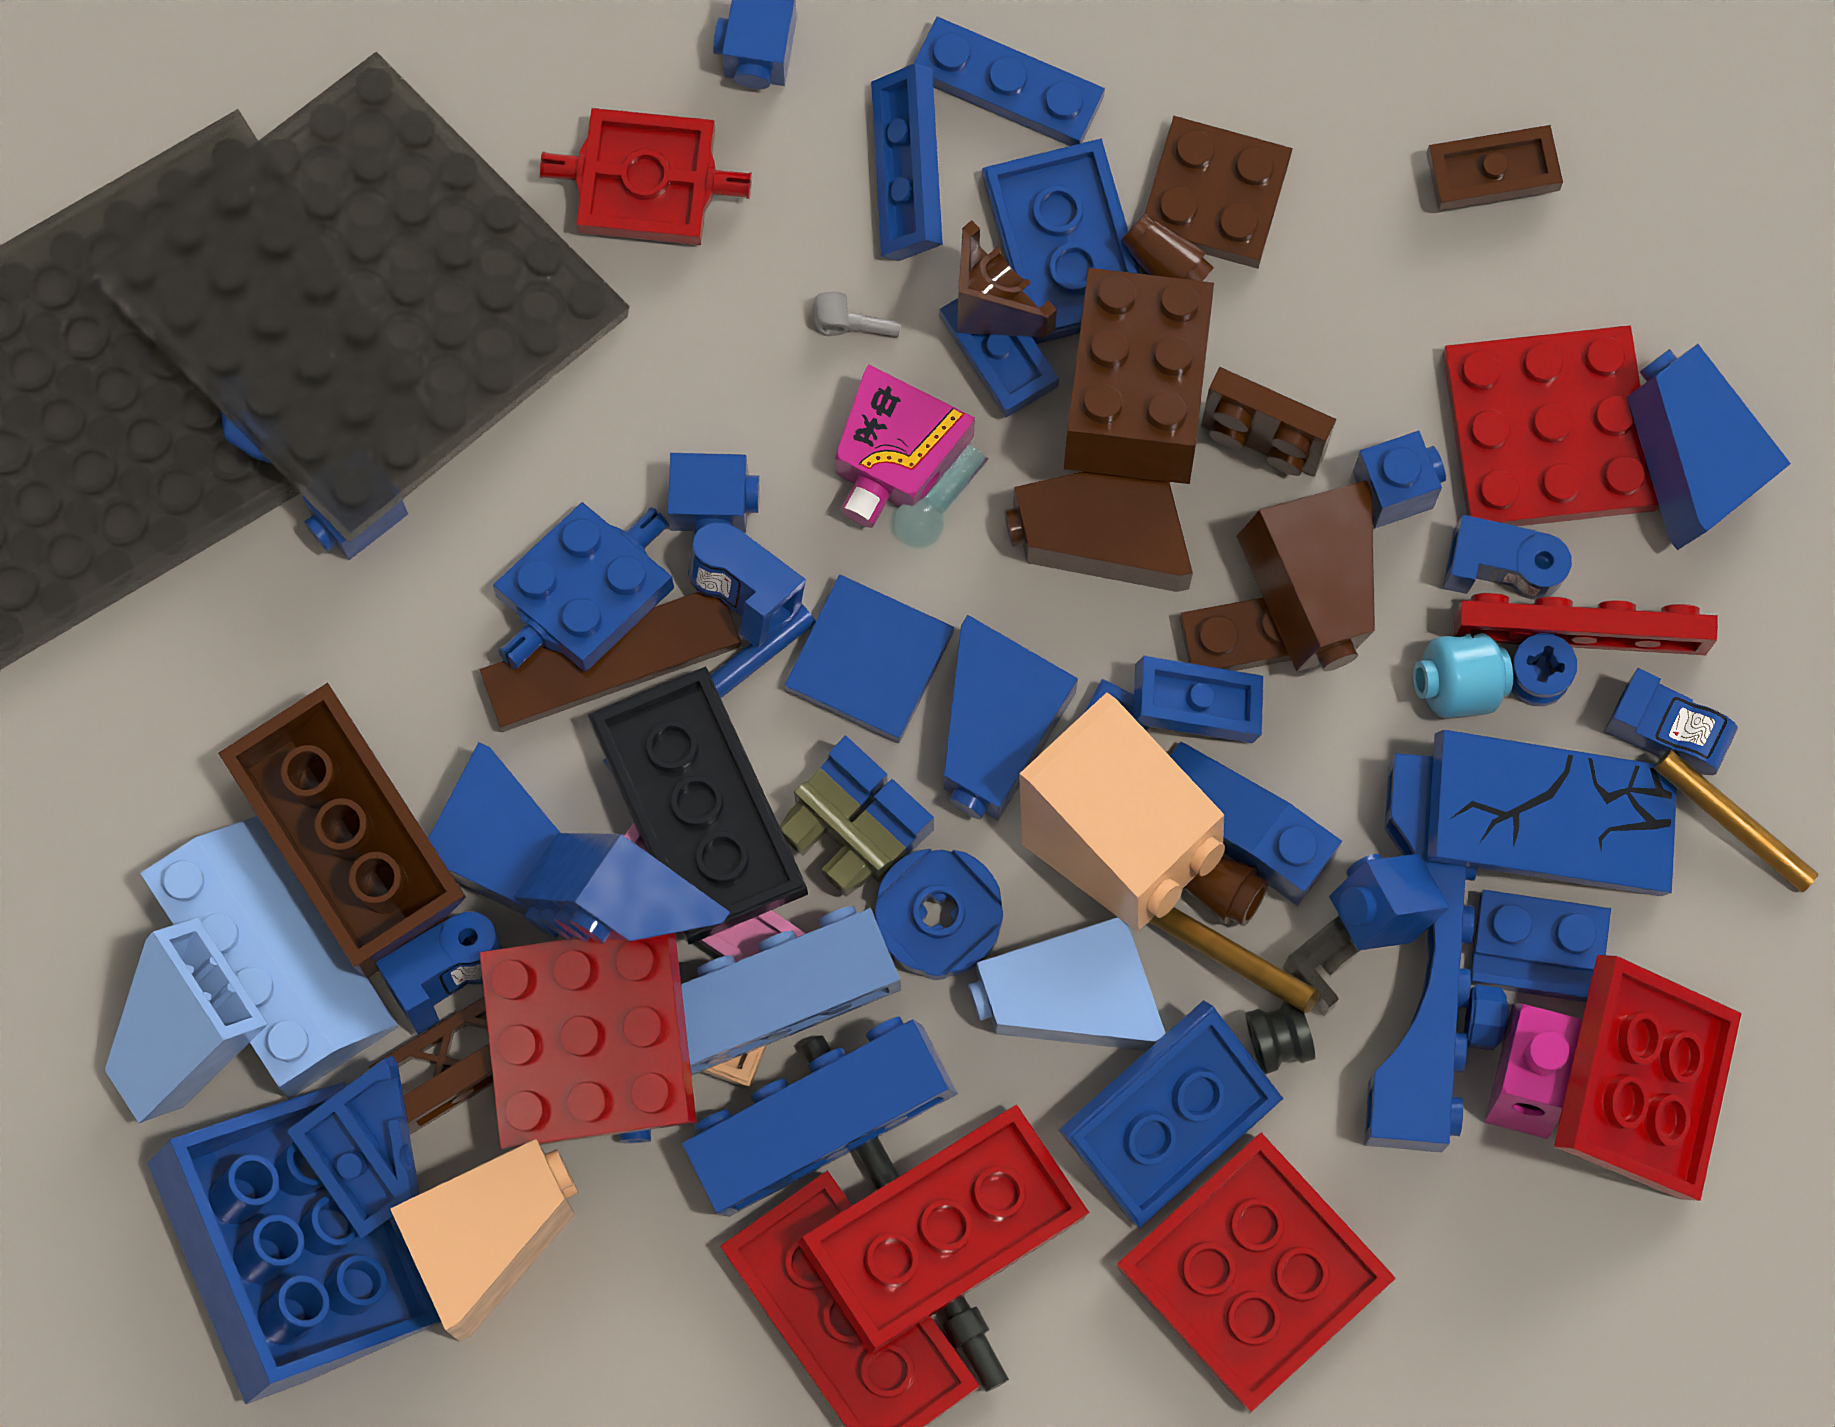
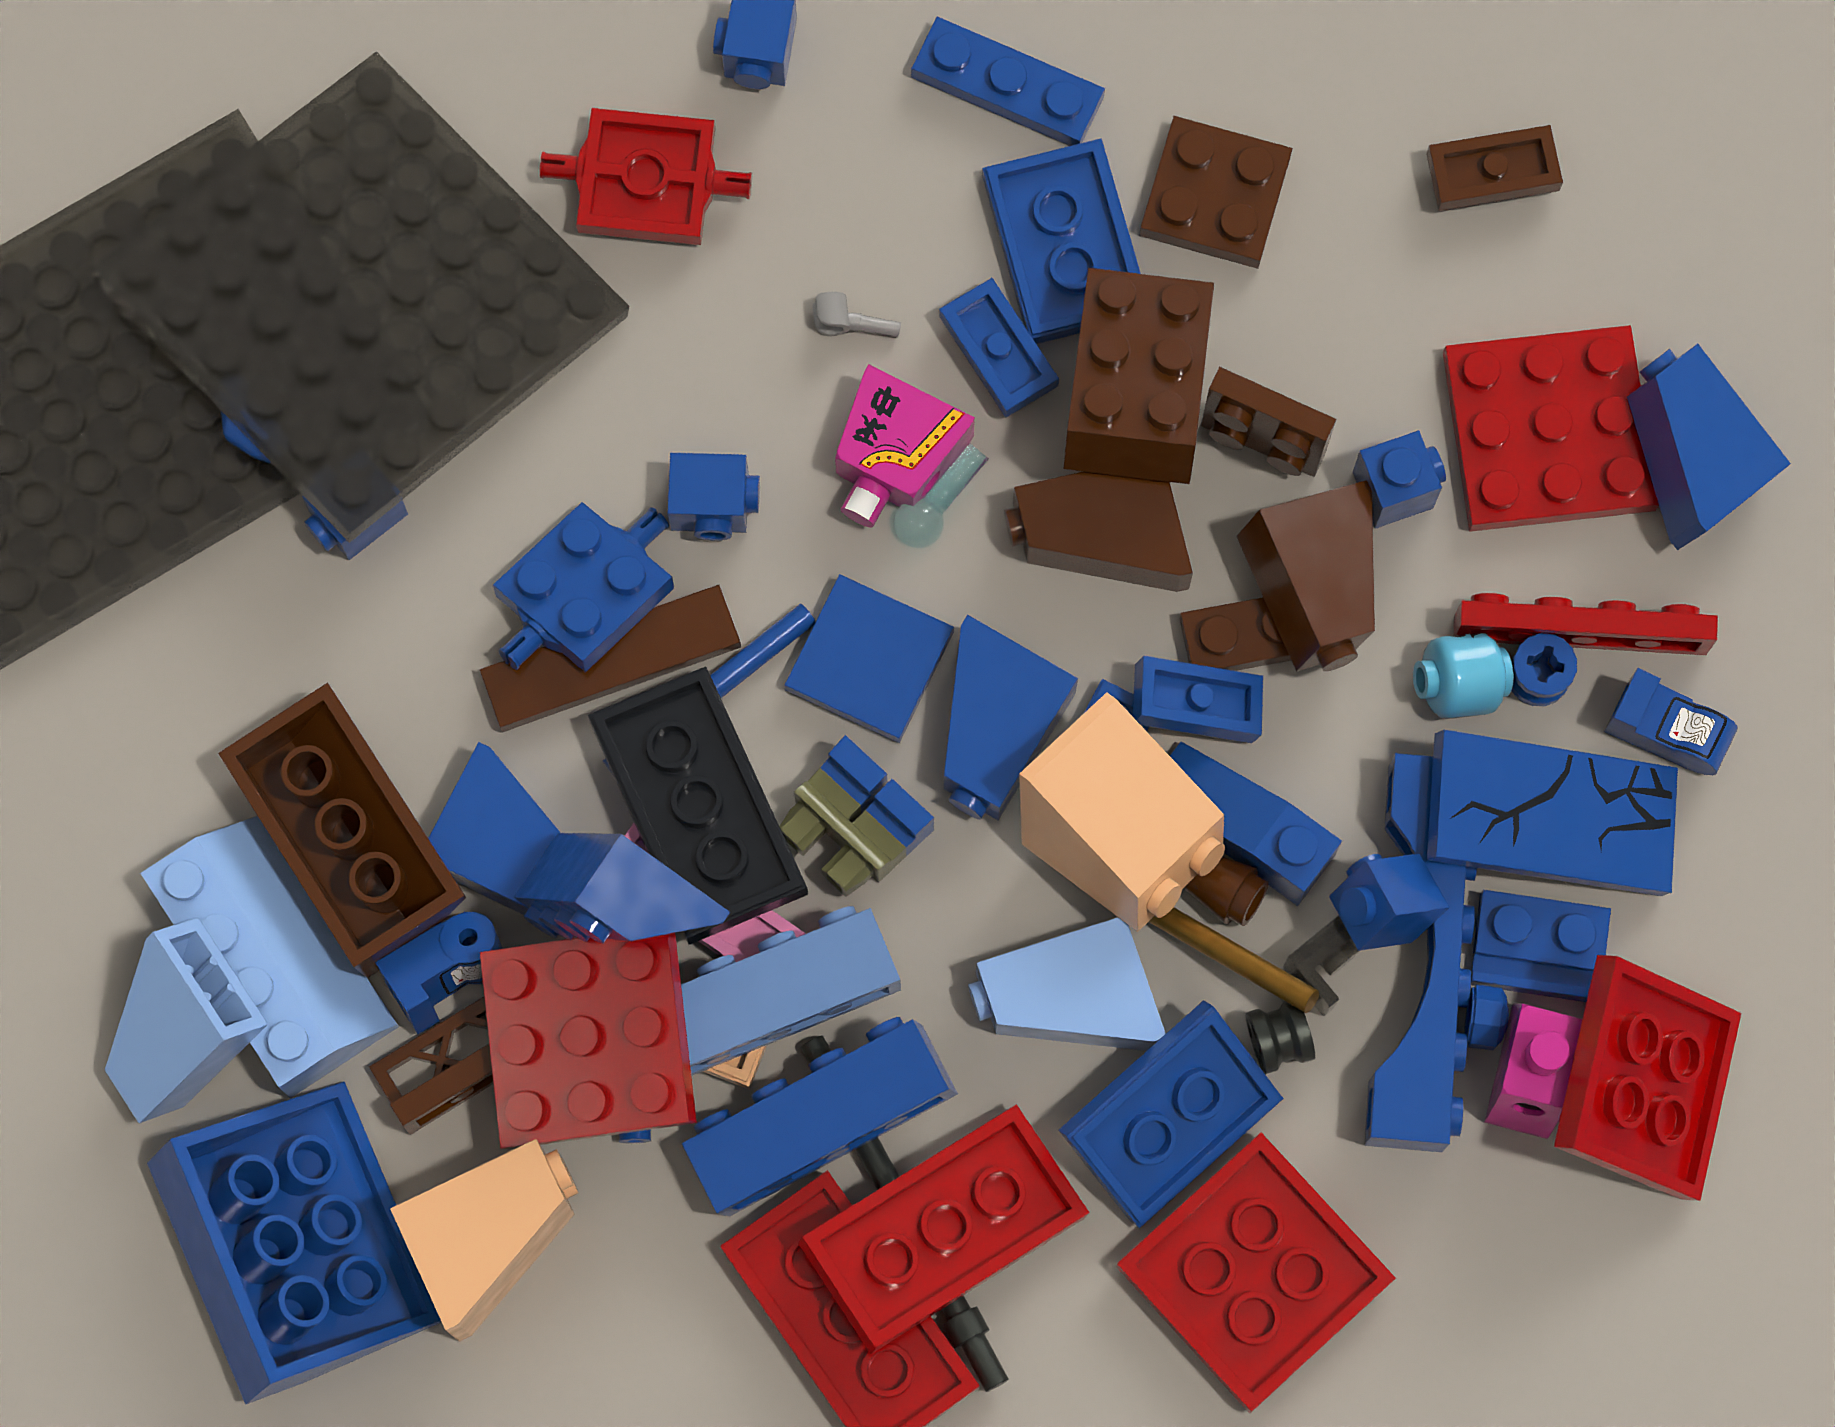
(362, 1147): blue wing -> none
(746, 579): blue leg -> none
(906, 162): blue plate -> none
(939, 876): blue plate -> none
(993, 294): reddish brown slope -> none
(1165, 252): reddish brown cone -> none
(1506, 555): blue leg -> none
(1736, 821): pearl gold bar -> none

